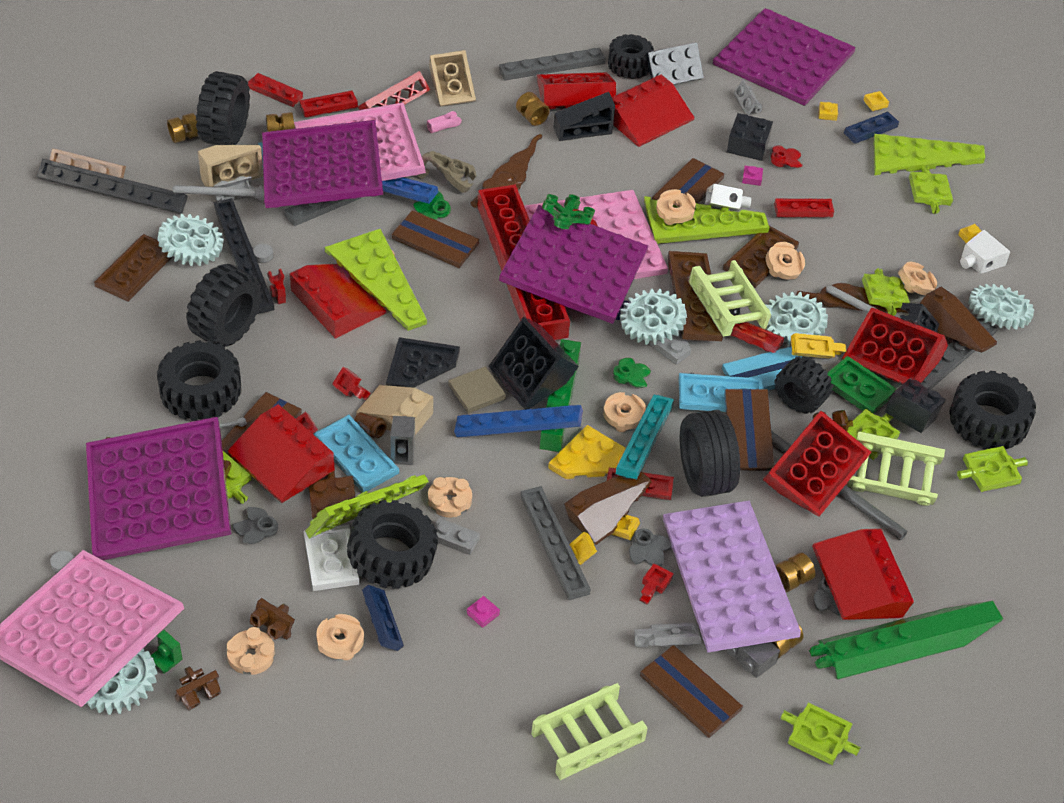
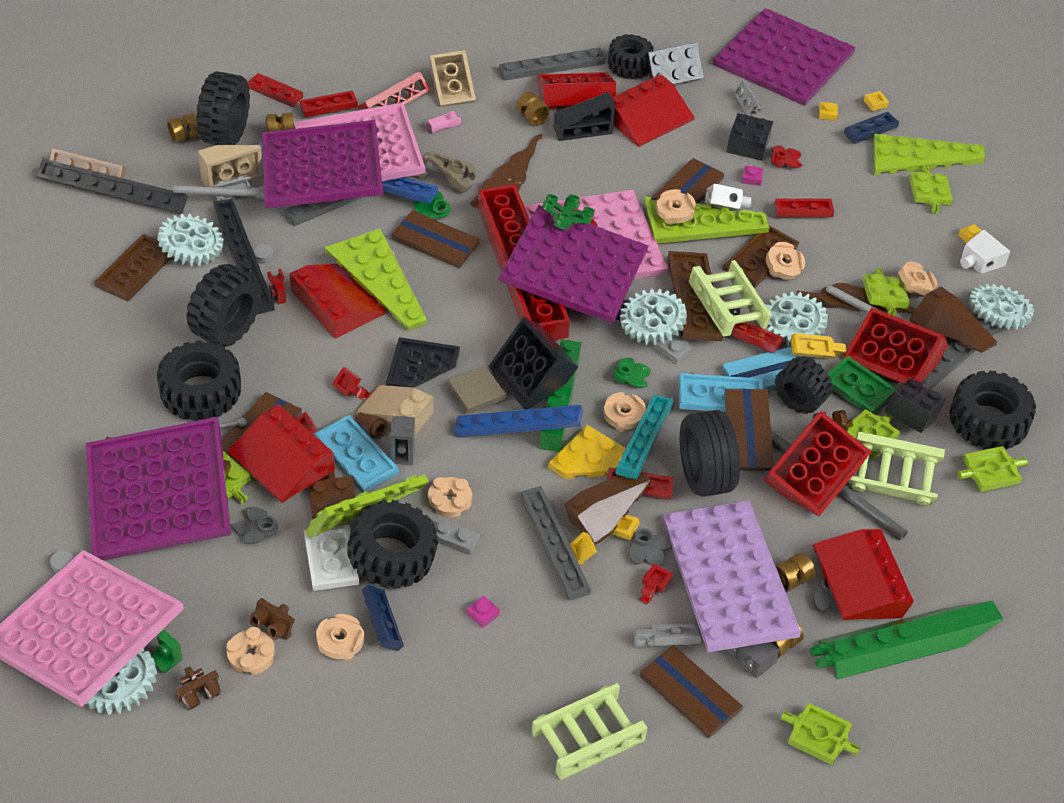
(920, 316): black hinge -> none

